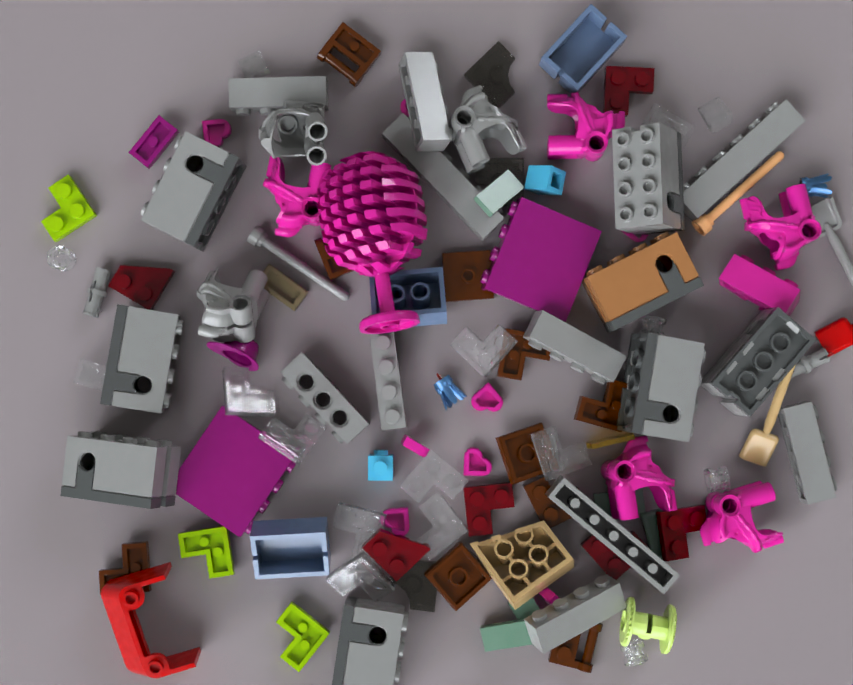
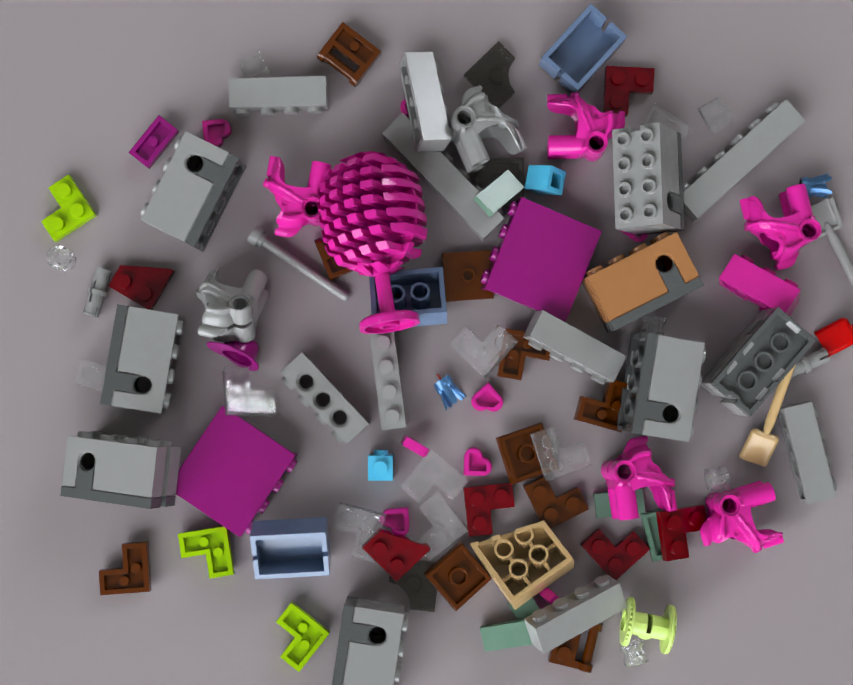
(120, 600): red windscreen -> none
(284, 288): dark tan tile -> none
(293, 443): clear plate -> none
(294, 137): light grey helmet -> none
(364, 573): clear plate -> none
(610, 440): clear yellow piece -> none
(612, 534): light grey brick -> none
(704, 223): light nougat piece -> none

